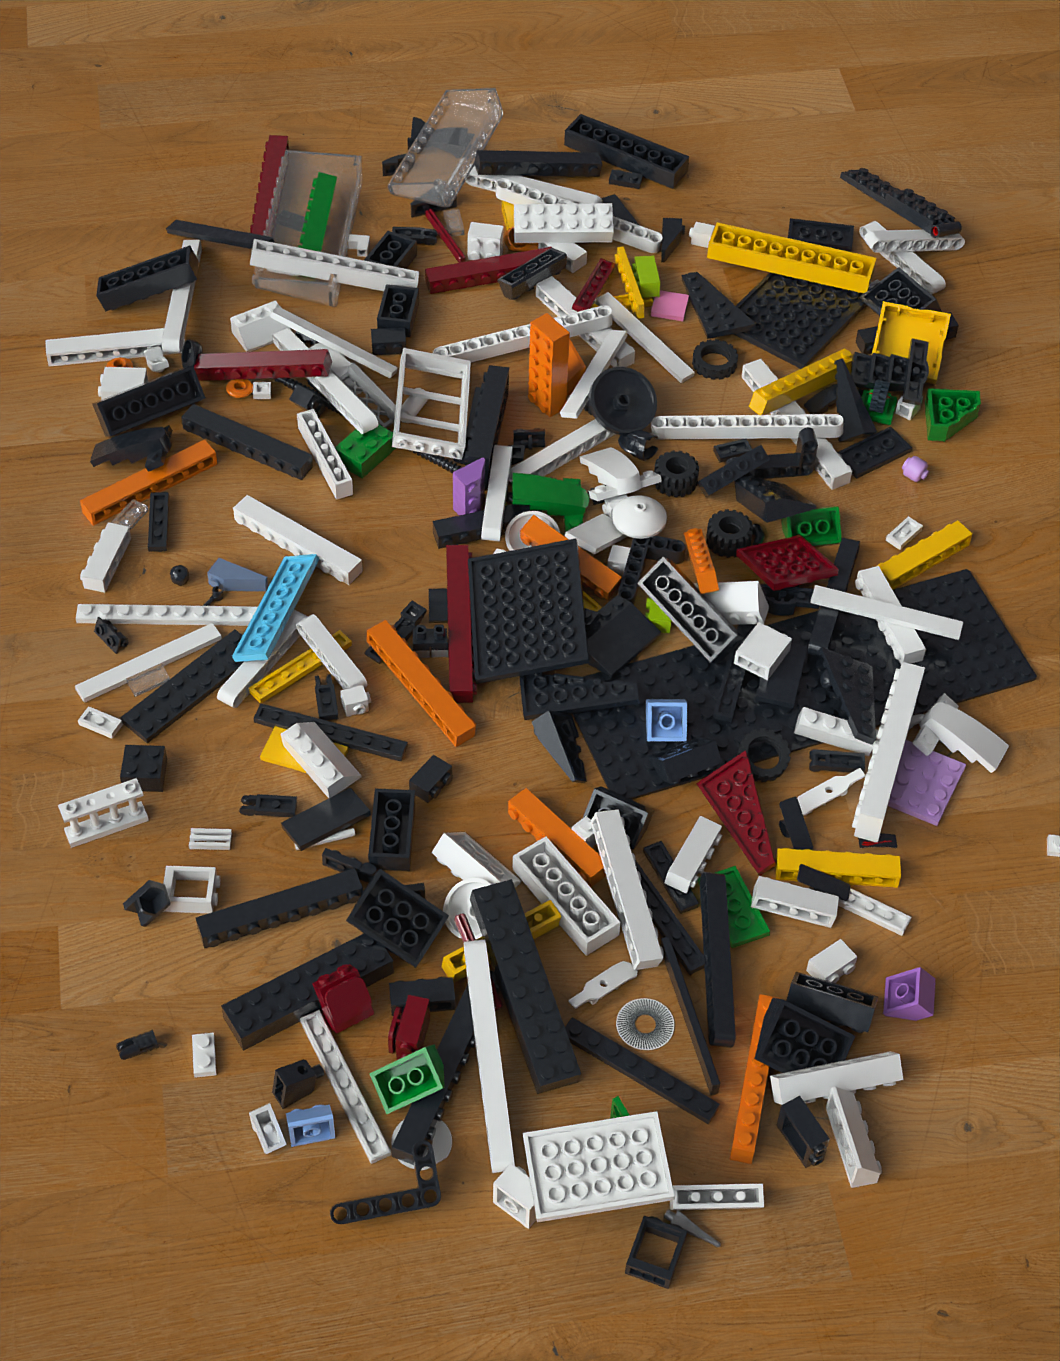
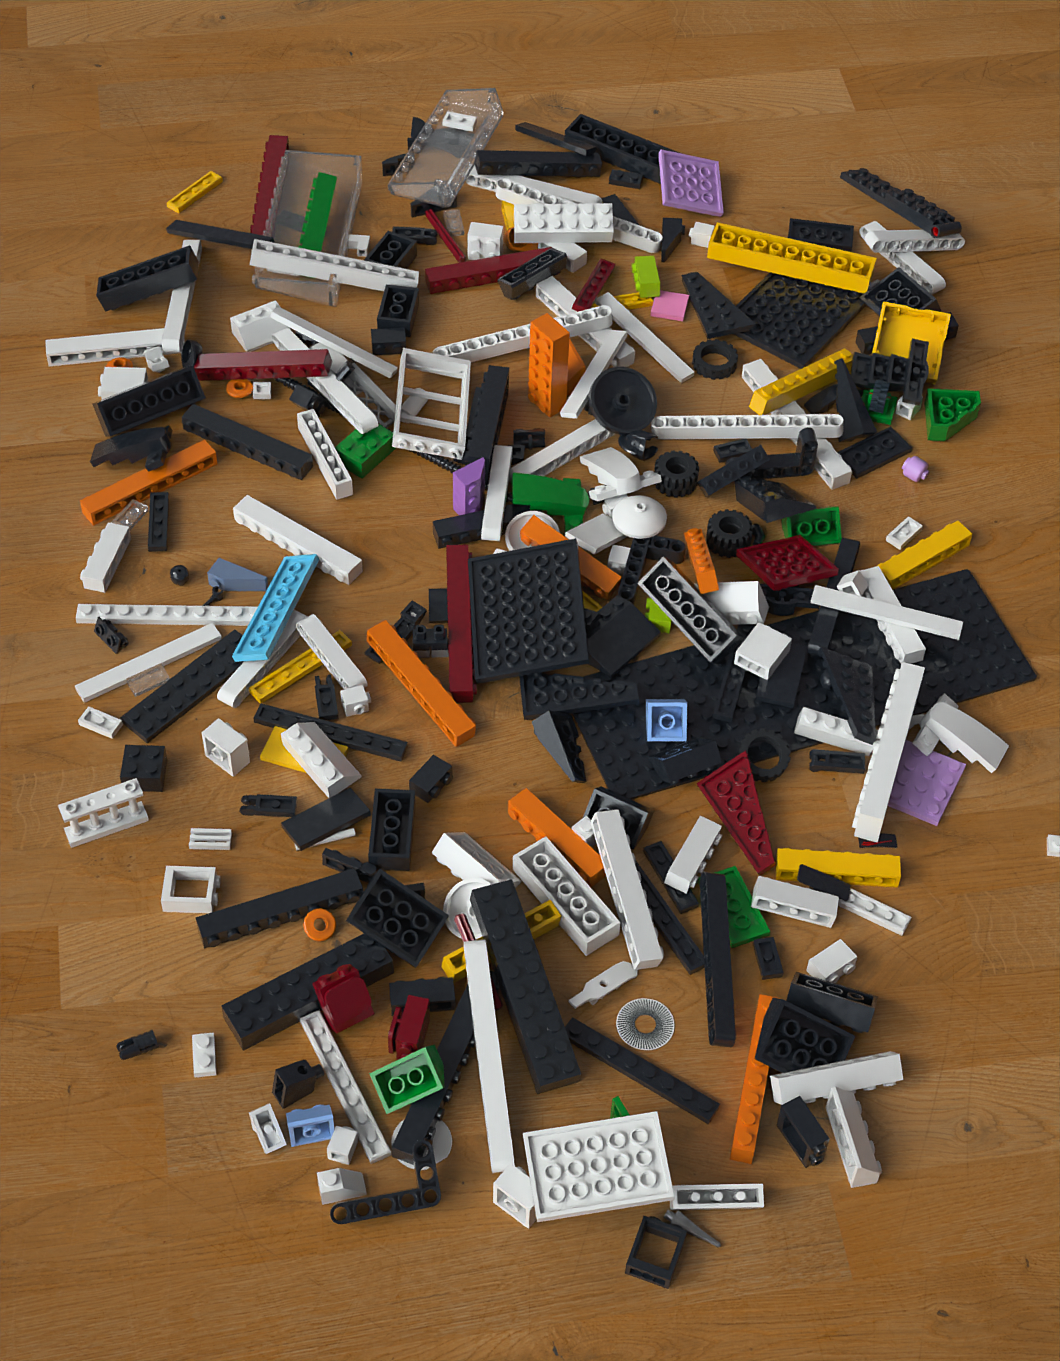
(148, 901): black panel -> none
(194, 192): none -> yellow tile
(226, 747): none -> white brick
(327, 917): none -> orange piece
(340, 1185): none -> white slope
(342, 1144): none -> white brick
(345, 370): none -> black slope
(459, 121): none -> white plate
(555, 138): none -> black tile
(630, 283): yellow plate -> none
(690, 183): none -> lavender plate
(690, 1017): black tile -> none
(768, 958): none -> black plate
(794, 825): black piece -> none
(818, 796): white piece -> none
(853, 583): none -> white brick
(909, 995): medium lavender slope -> none

